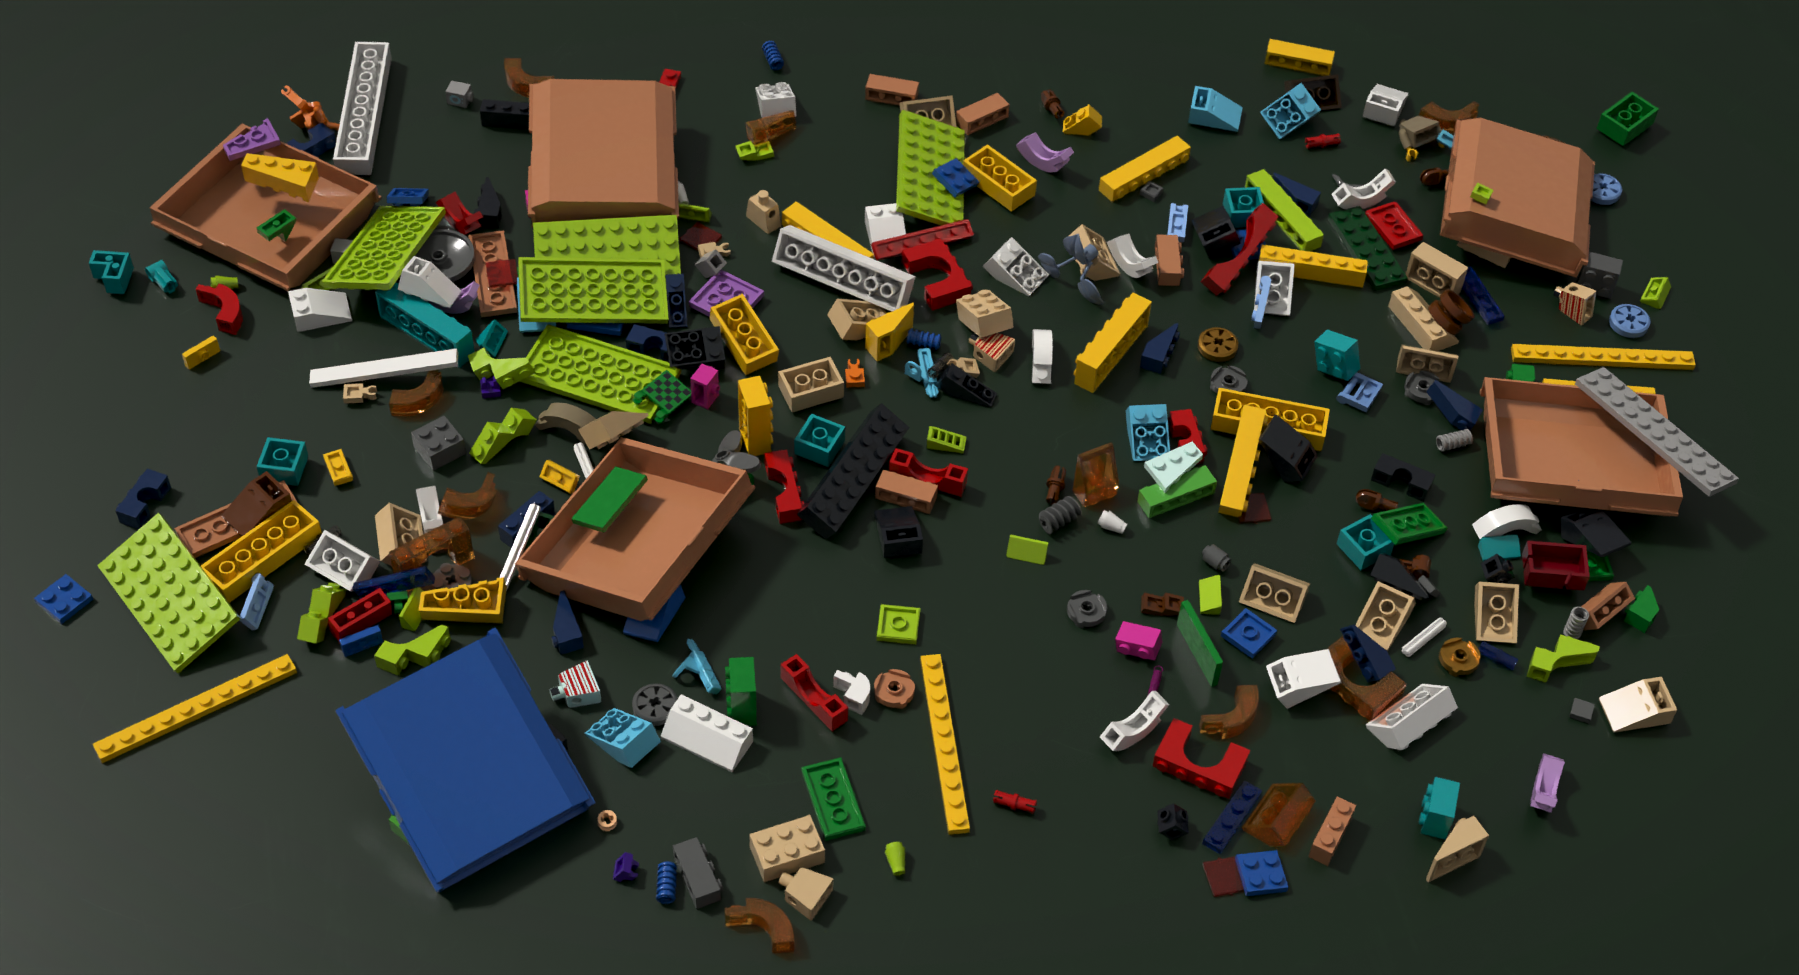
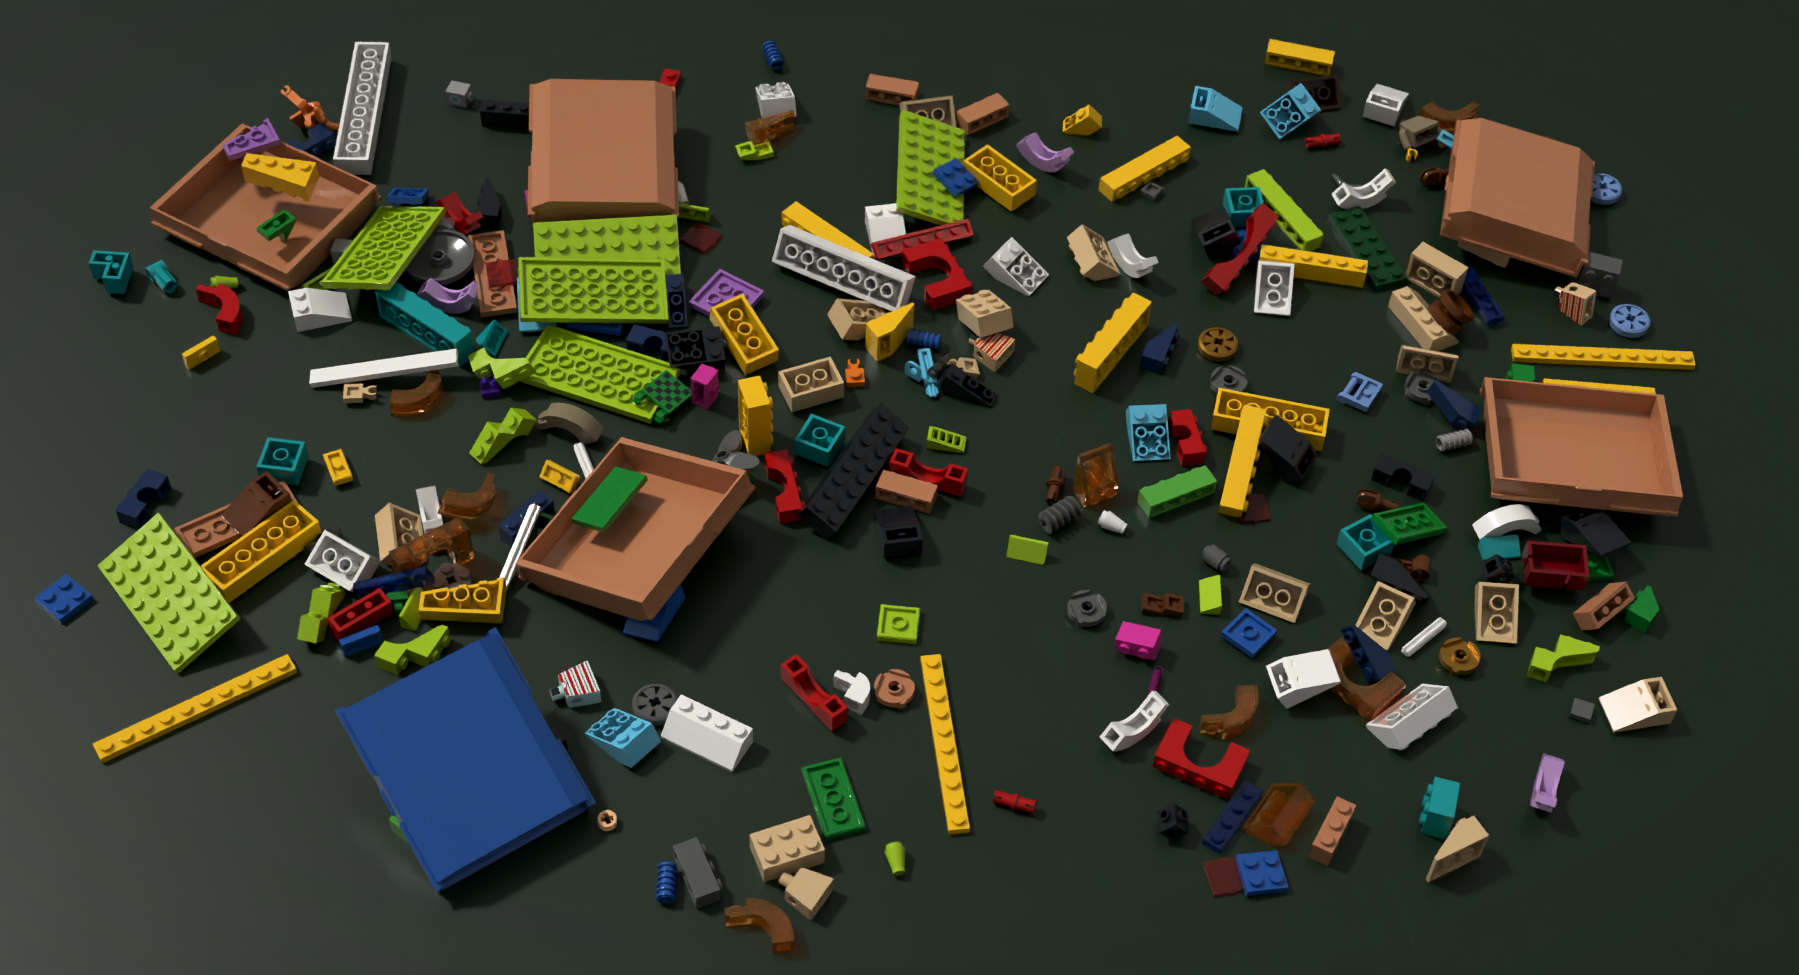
(256, 601): light blue plate -> none
(428, 283): white slope -> none
(438, 443): dark grey brick -> none
(518, 79): clear orange arch -> none
(566, 630): dark blue slope -> none
(610, 427): tan slope -> none
(623, 868): dark purple tile -> none
(698, 663): medium azure piece -> none
(708, 247): tan plate -> none
(710, 263): light grey brick -> none
(741, 690): green brick -> none
(764, 212): tan torso -> none
(1042, 356): white arch -> none
(1052, 103): reddish brown arm -> none
(1084, 256): sand blue plant -> none
(1169, 260): nougat brick -> none
(1172, 465): light aqua wing -> none
(1177, 221): light blue plate -> none
(1199, 643): green tile -> none
(1261, 300): light blue plate -> none
(1303, 196): dark blue slope -> none
(1337, 355): teal brick -> none
(1394, 225): red plate -> none
(1429, 586): dark grey tile -> none
(1481, 193): lime plate -> none
(1498, 655): clear blue axle -> none
(1576, 622): light grey piece -> none
(1627, 118): green brick -> none
(1656, 292): lime slope -> none
(1657, 431): light grey plate -> none

